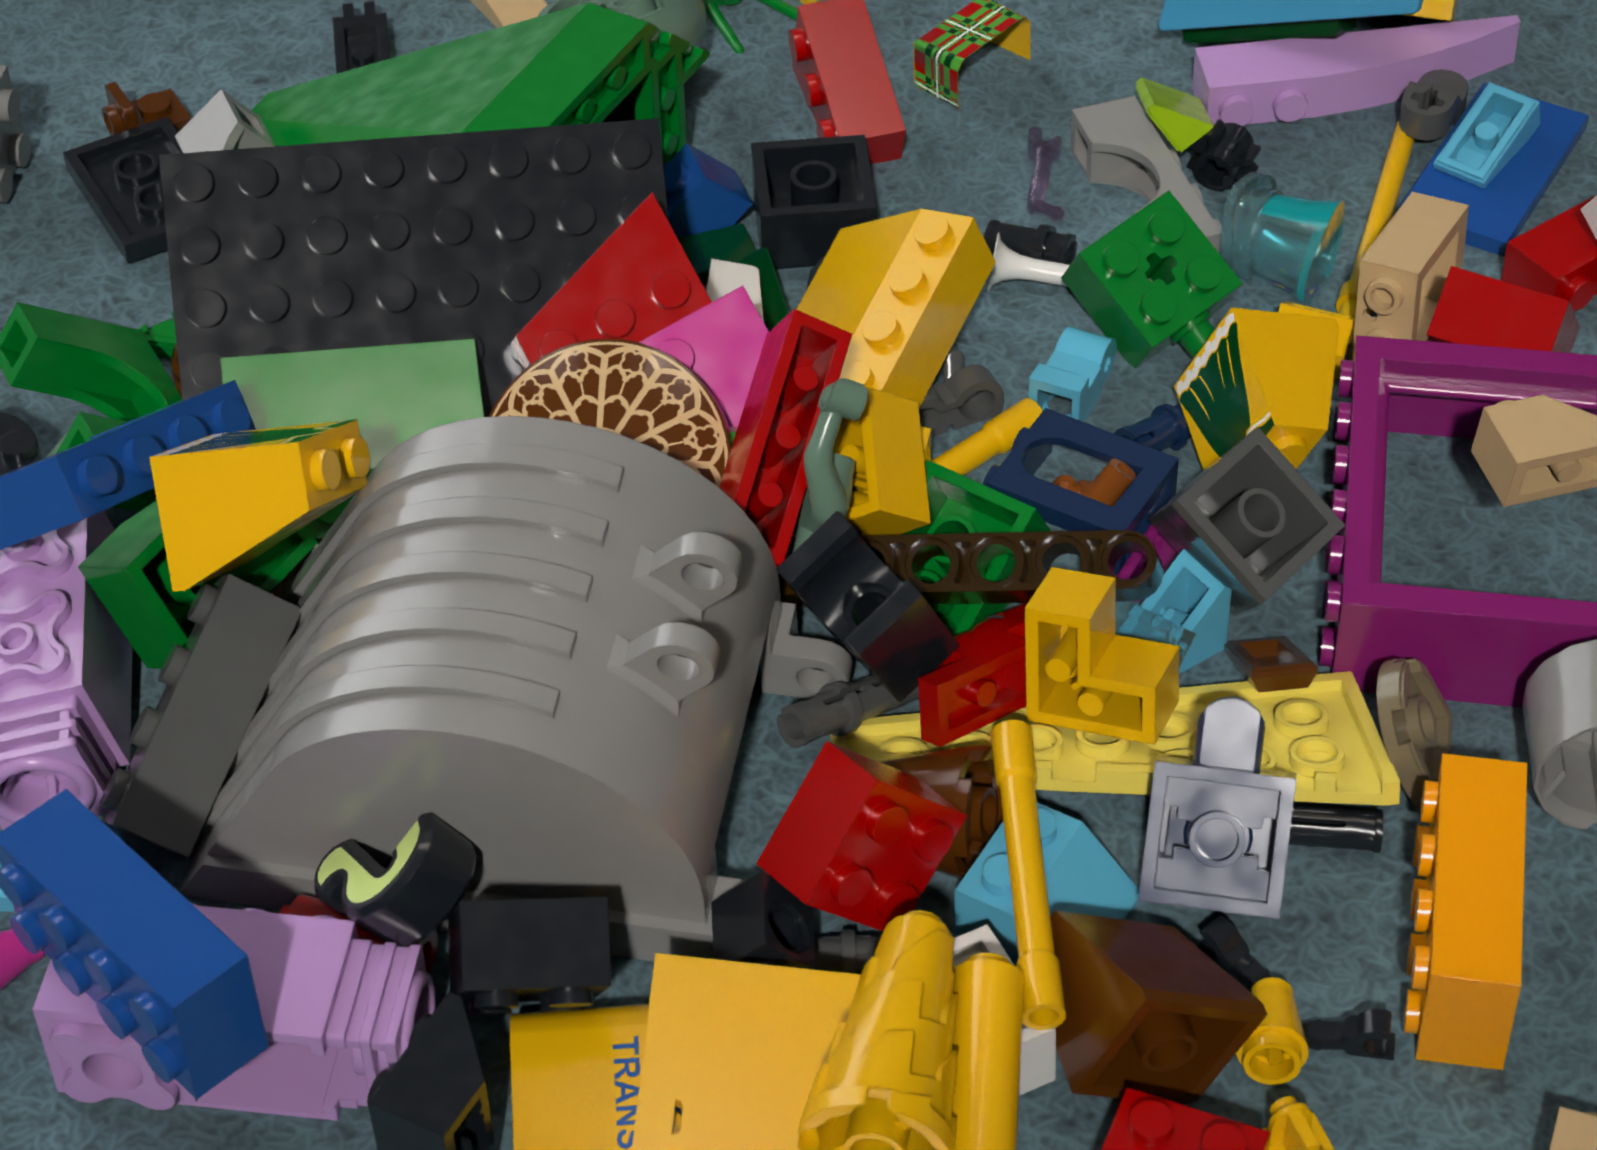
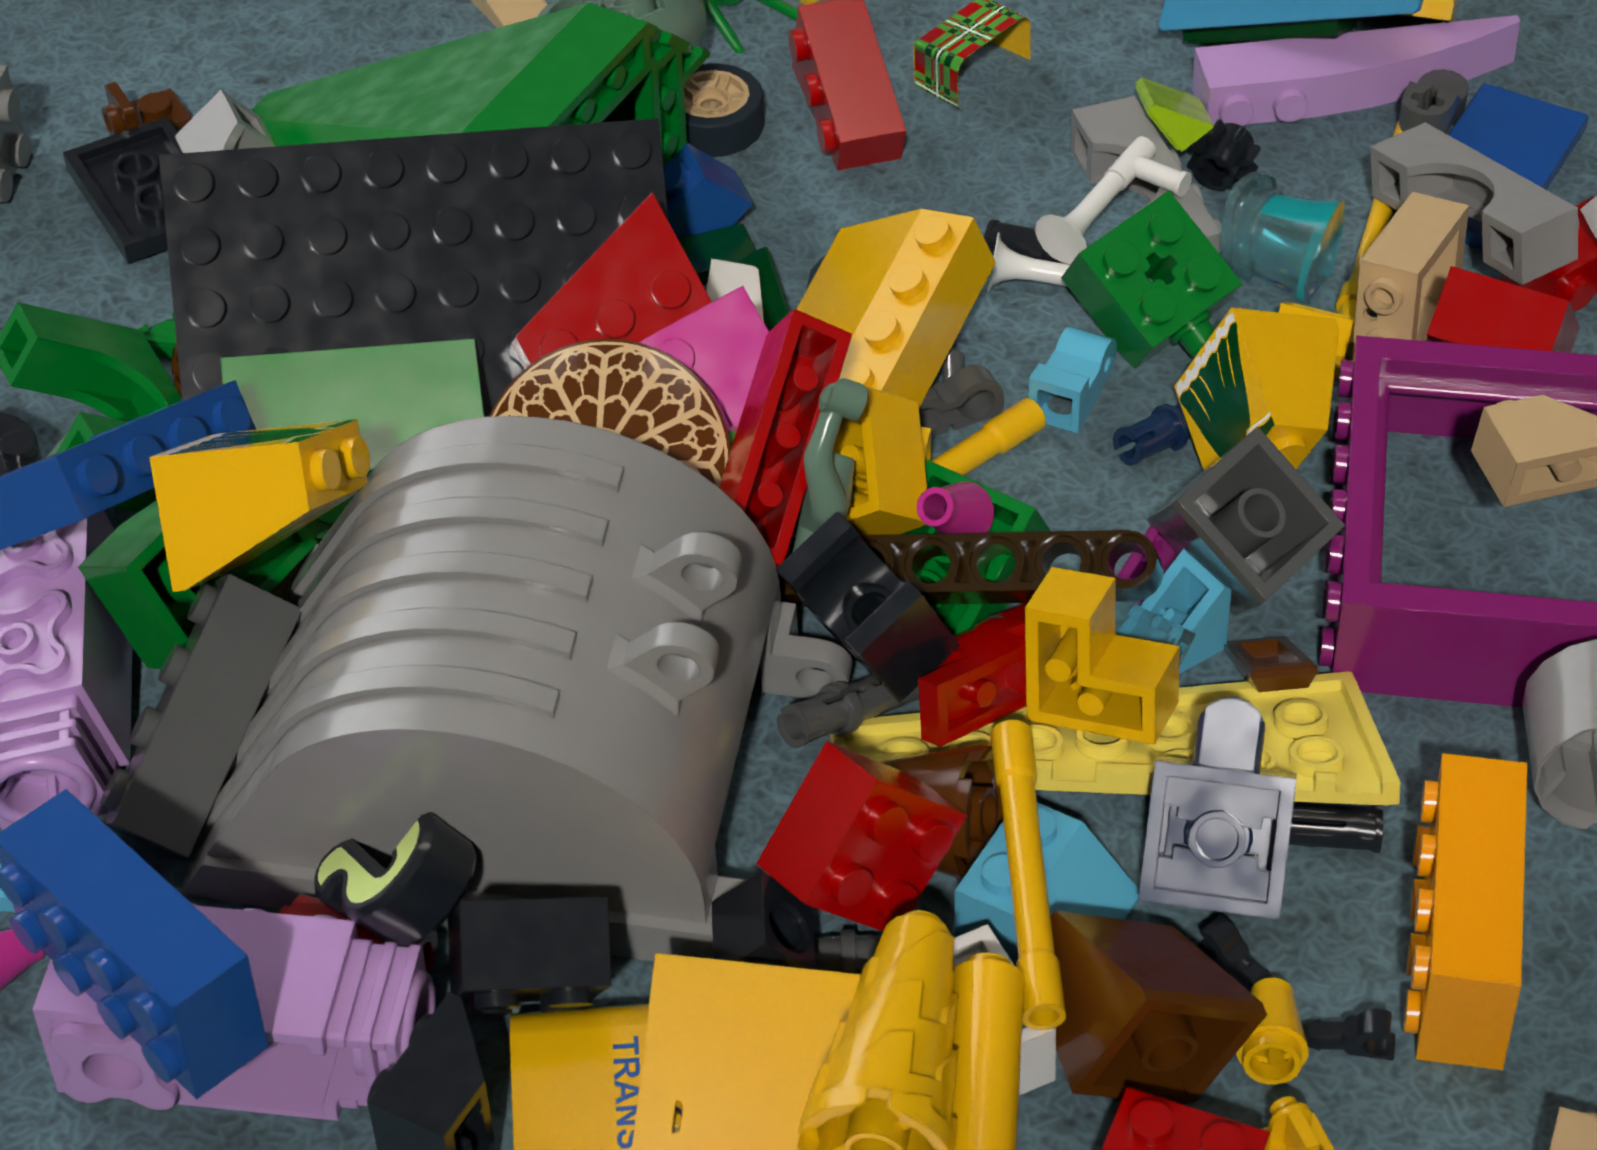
(360, 38): black hinge -> none
(723, 109): none -> wheel
(808, 194): black brick -> none
(956, 508): none -> dark pink cone
(1042, 154): piece -> none
(1064, 235): none -> white piece
(1072, 511): dark blue panel -> none
(1106, 487): dark orange arm -> none
(1413, 723): dark tan tile -> none
(1489, 135): medium azure slope -> none
(1522, 223): none -> light grey arch

